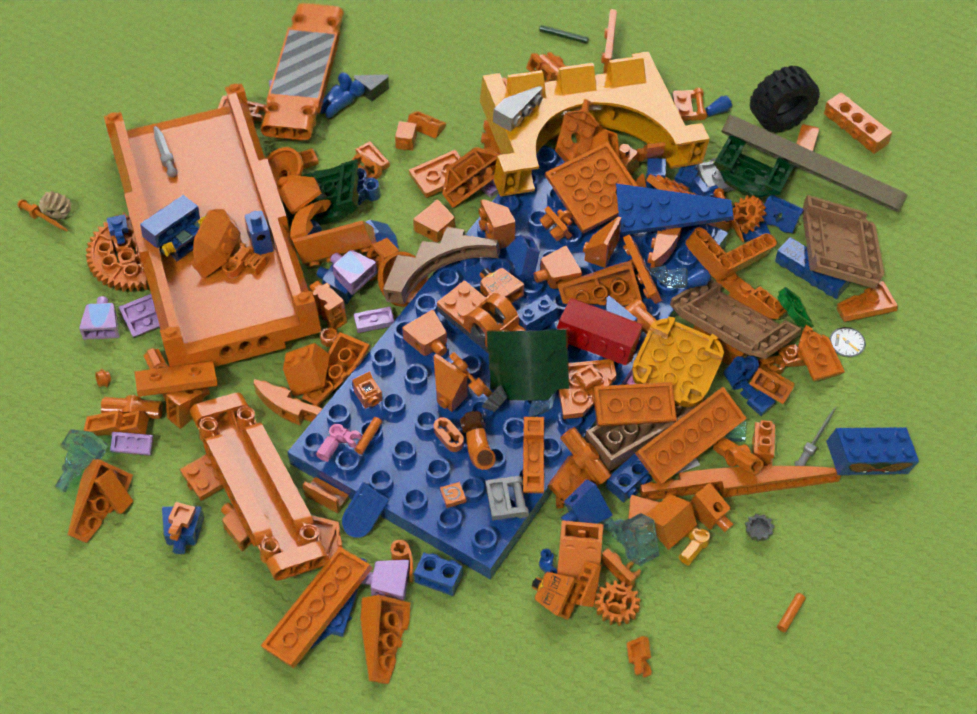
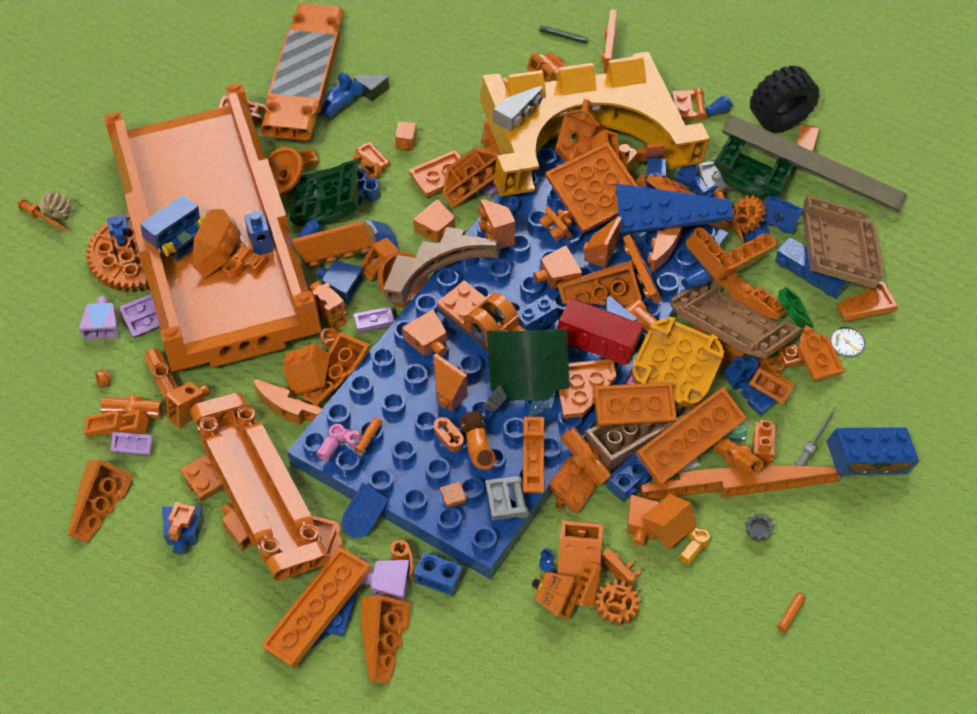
(81, 449): clear light blue brick -> none
(114, 491): orange slope -> none
(166, 157): light grey sword -> none
(175, 378): orange plate -> none
(297, 191): orange slope -> none
(301, 223): orange slope -> none
(325, 494): orange panel -> none
(353, 270): lavender torso -> none
(367, 390): orange window -> none
(427, 124): orange slope -> none
(476, 385): orange plant -> none
(502, 283): orange torso -> none
(524, 256): blue slope -> none
(586, 505): blue torso -> none
(588, 377): orange tile -> none
(636, 536): clear light blue brick -> none
(638, 654): orange plate -> none
(671, 278): clear light blue slope -> none
(711, 508): orange torso -> none
(857, 123): orange brick -> none

